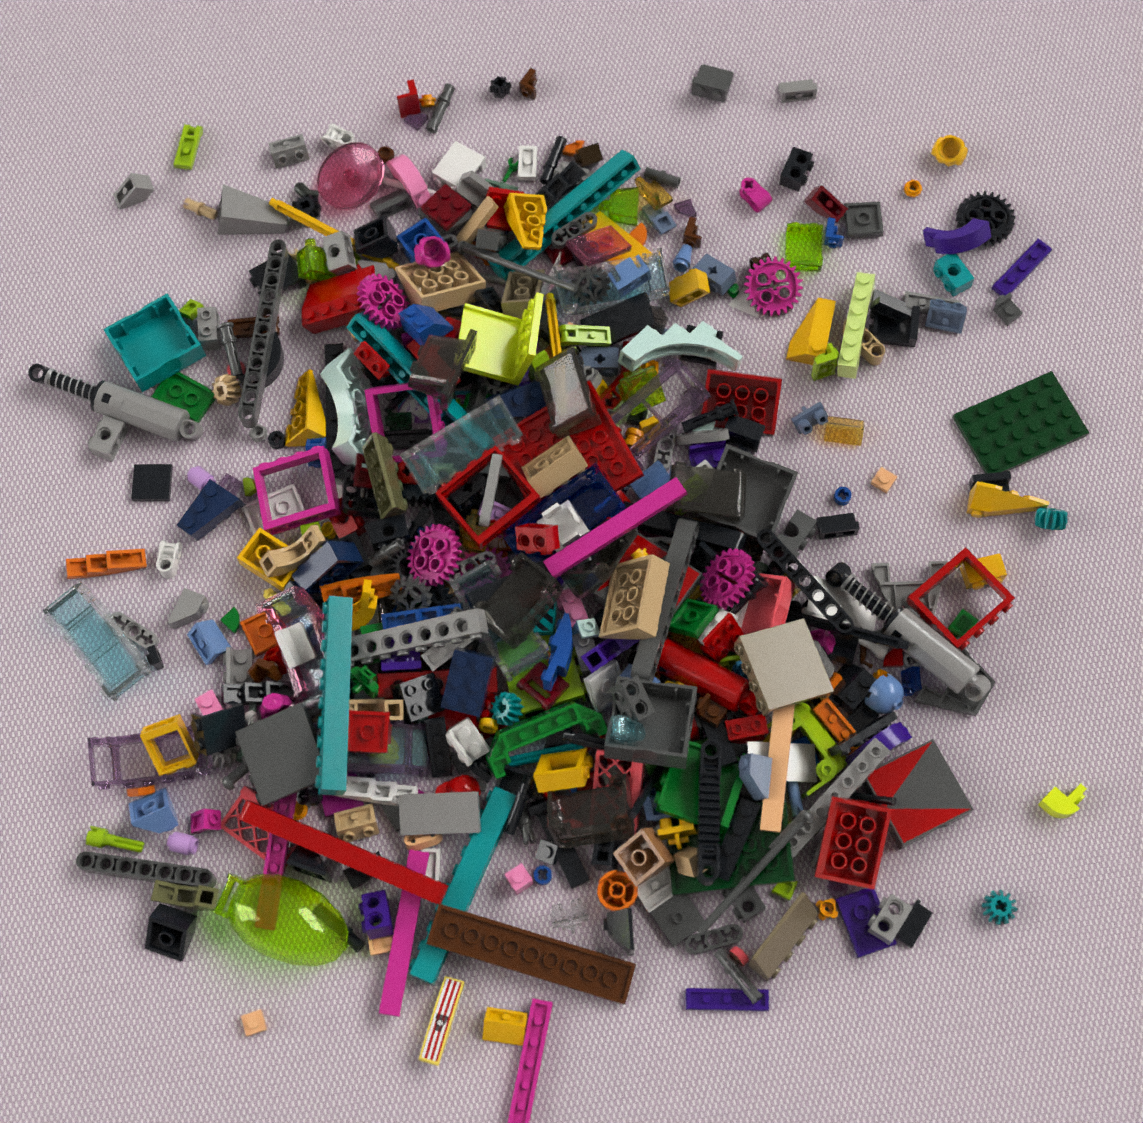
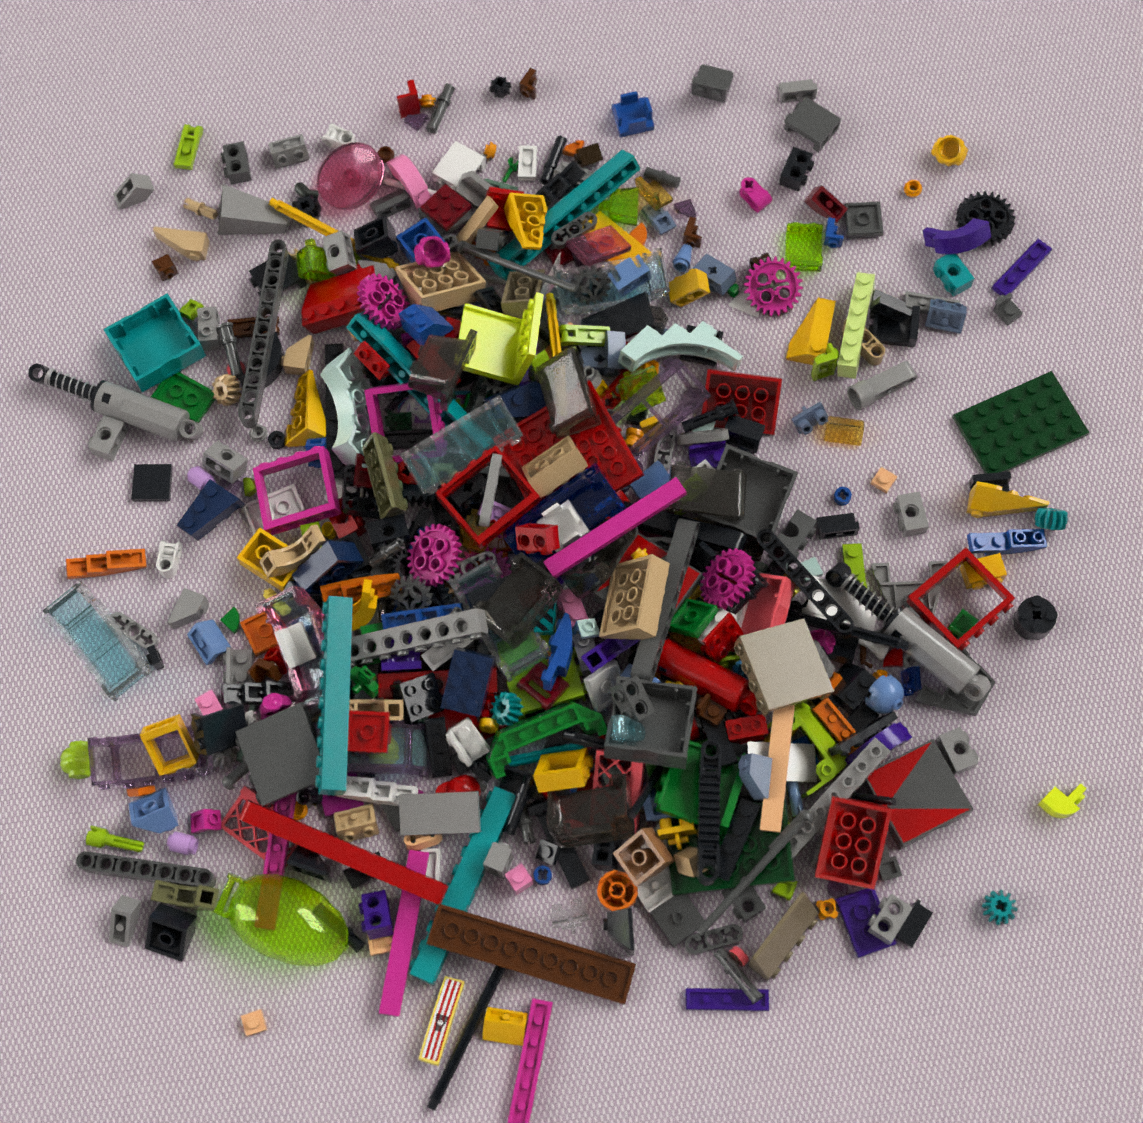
(76, 760): none -> lime hair
(124, 920): none -> light grey slope
(165, 267): none -> reddish brown bracket
(188, 243): none -> tan slope
(224, 462): none -> light grey brick
(238, 162): none -> dark grey brick
(298, 356): none -> tan slope
(465, 1038): none -> black piece
(490, 150): none -> light orange plate
(498, 859): none -> light grey brick
(614, 343): none -> sand blue slope
(633, 114): none -> blue panel
(813, 123): none -> dark grey panel
(813, 567): none -> light aqua tile
(853, 558): none -> lime plate
(868, 391): none -> light grey beam
(889, 866): none -> dark grey plate
(911, 503): none -> light grey brick
(957, 762): none -> light grey brick
(1007, 542): none -> blue slope
(1043, 612): none -> black brick

